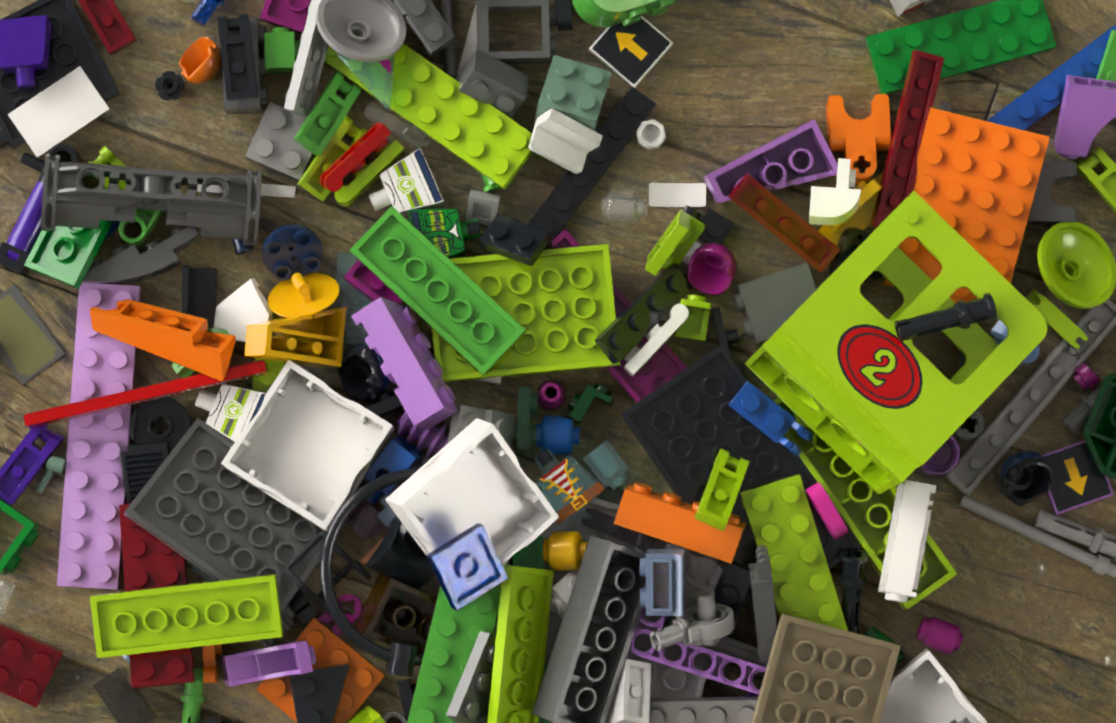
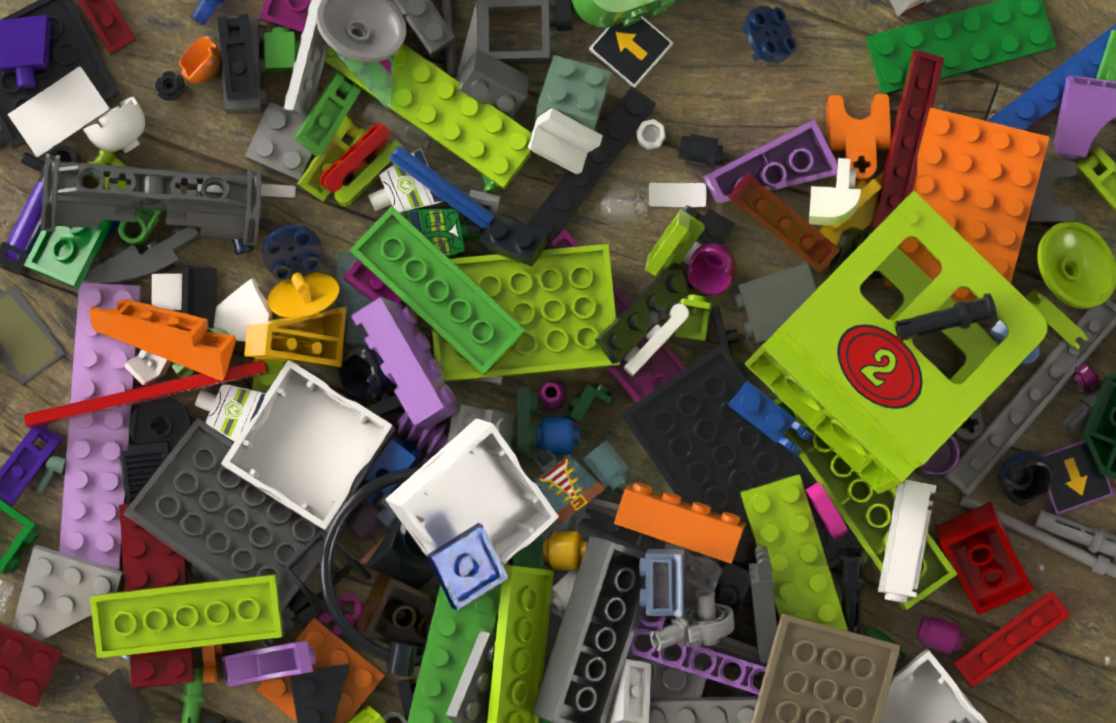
(59, 591): none -> light grey plate
(117, 127): none -> white cylinder
(147, 367): none -> white bracket
(167, 291): none -> white brick
(441, 187): none -> blue axle
(700, 150): none -> black brick
(721, 490): lime plate -> none
(769, 34): none -> dark blue plate
(984, 558): none -> red slope
(1011, 639): none -> red plate

